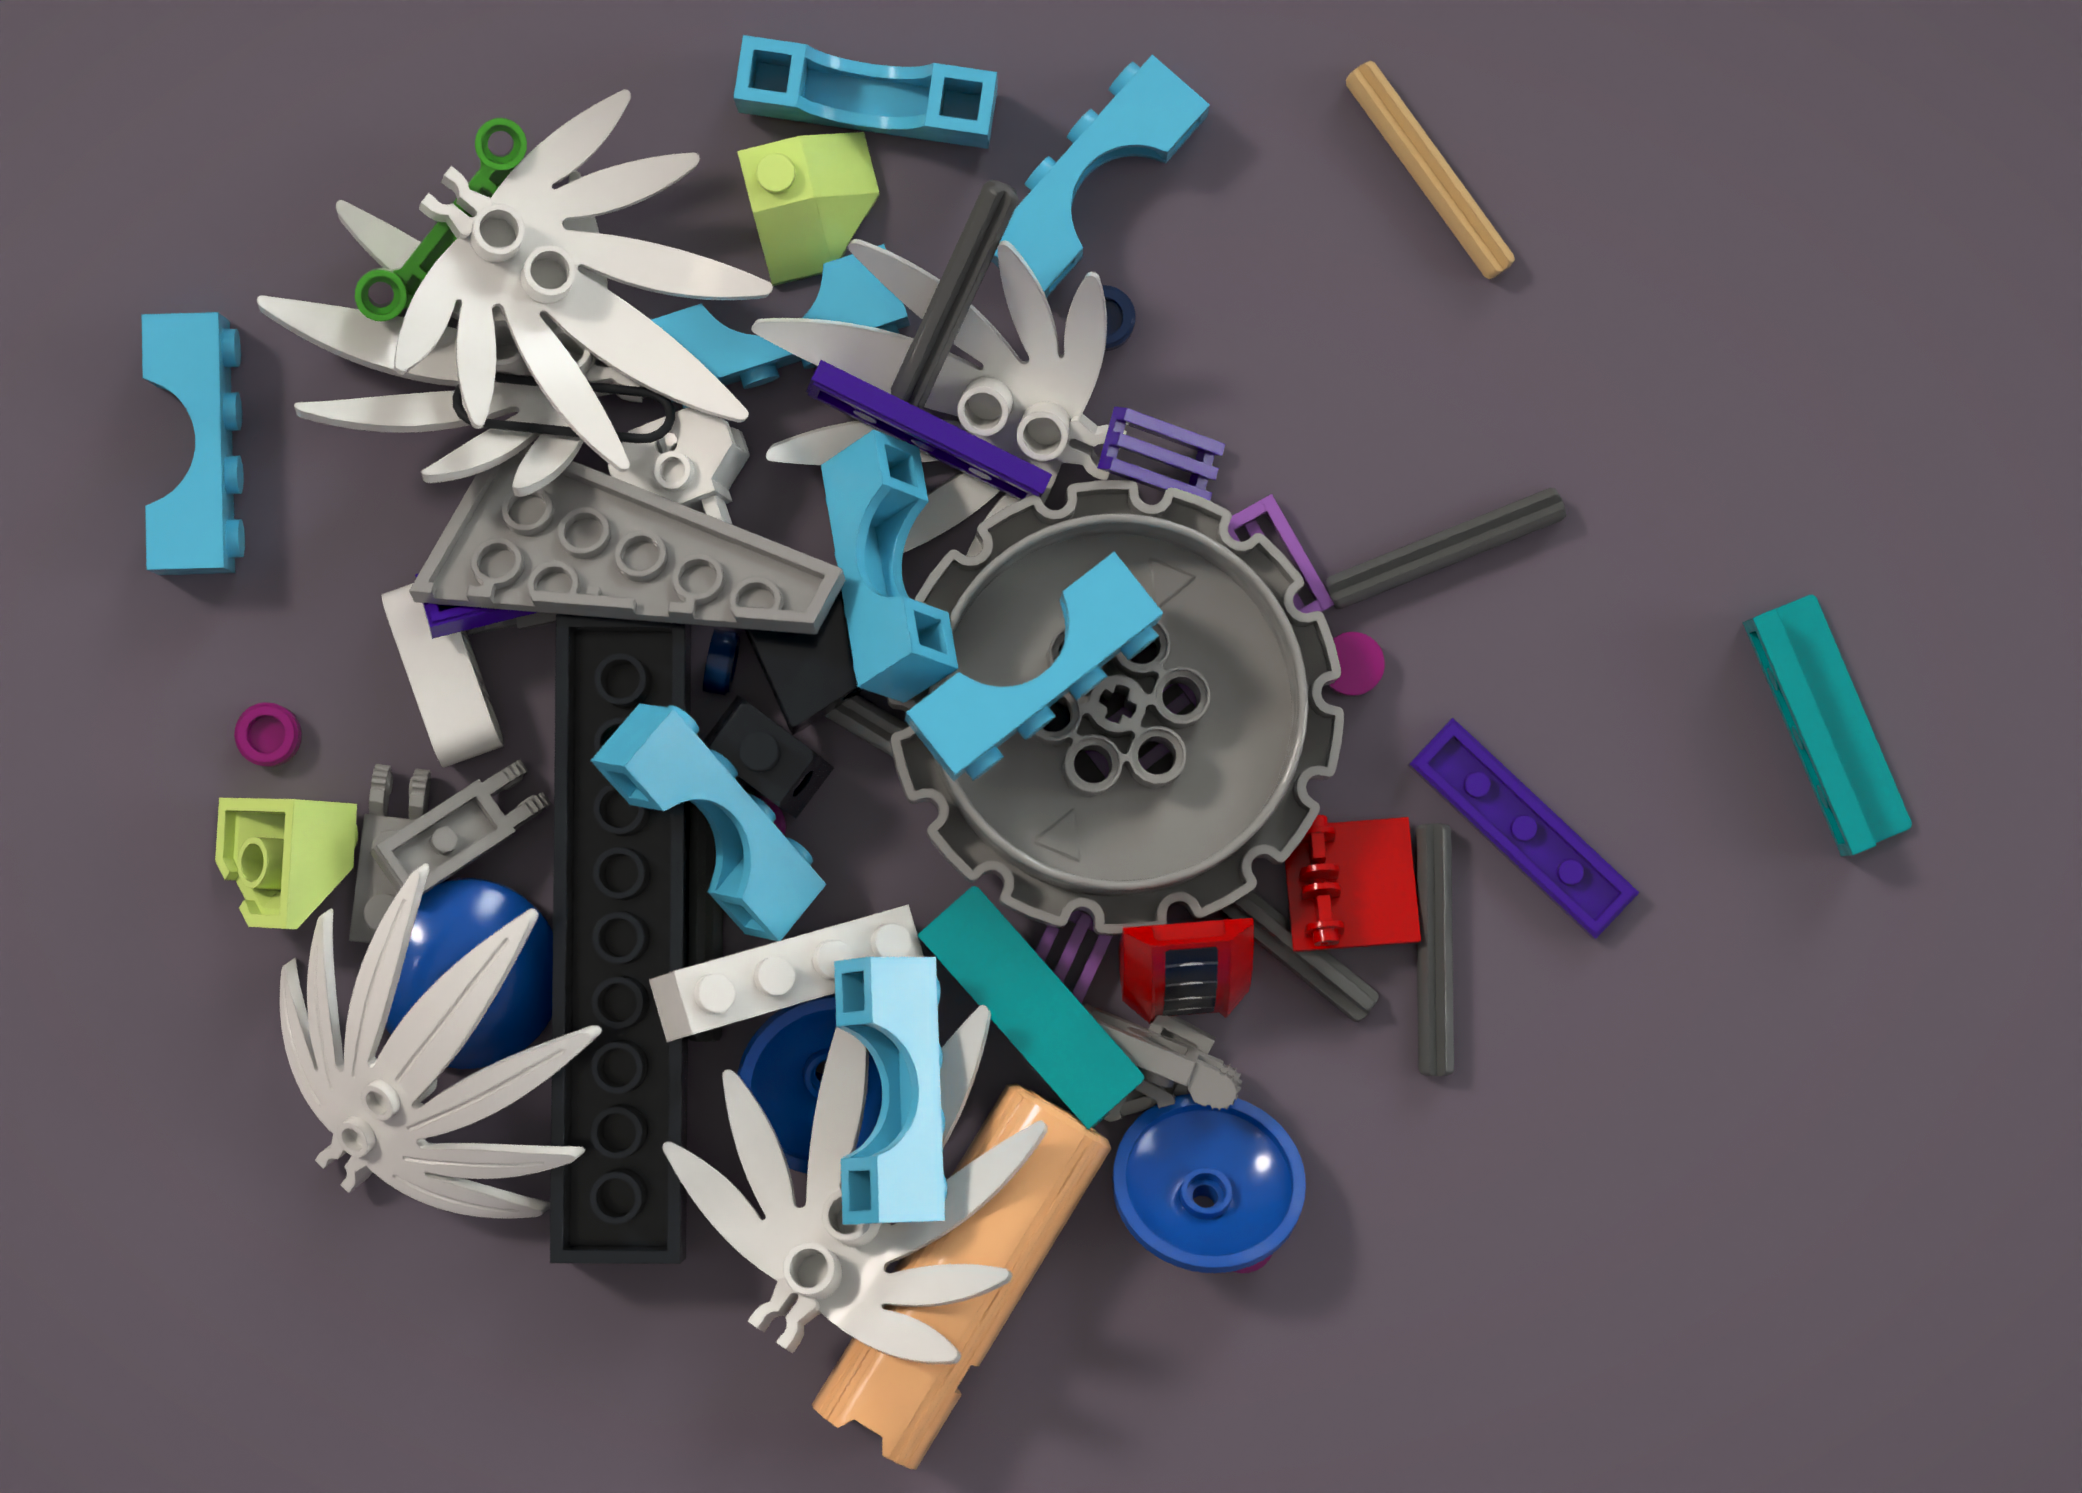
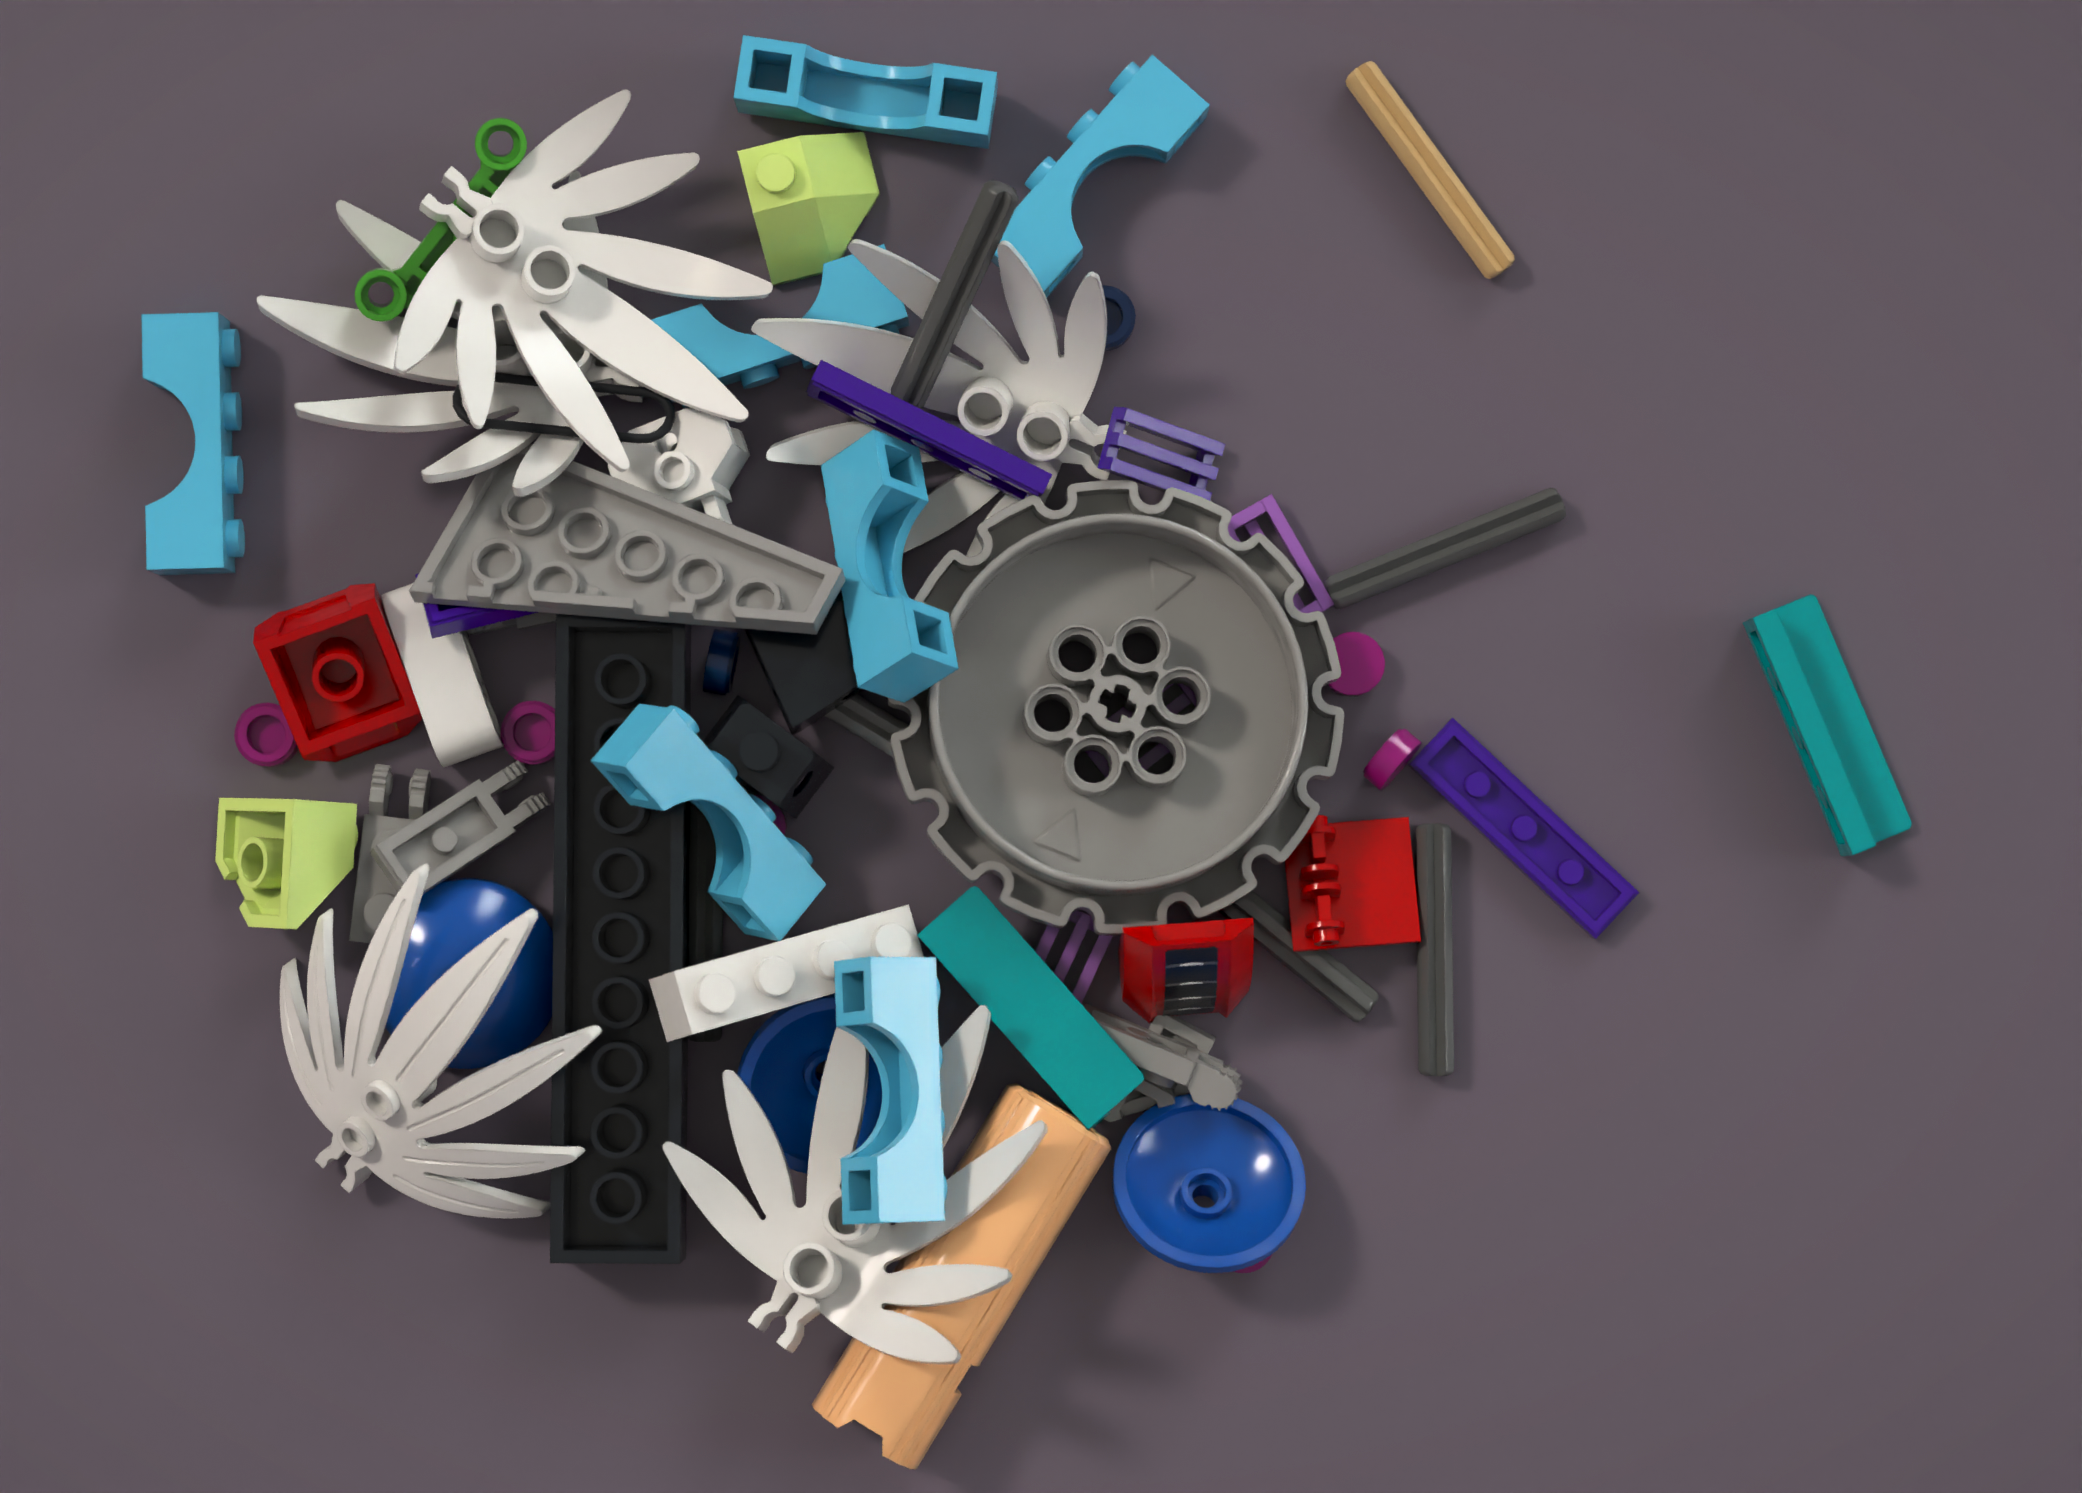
(338, 674): none -> red slope
(530, 732): none -> magenta tile
(969, 720): medium azure arch -> none
(1391, 758): none -> magenta tile

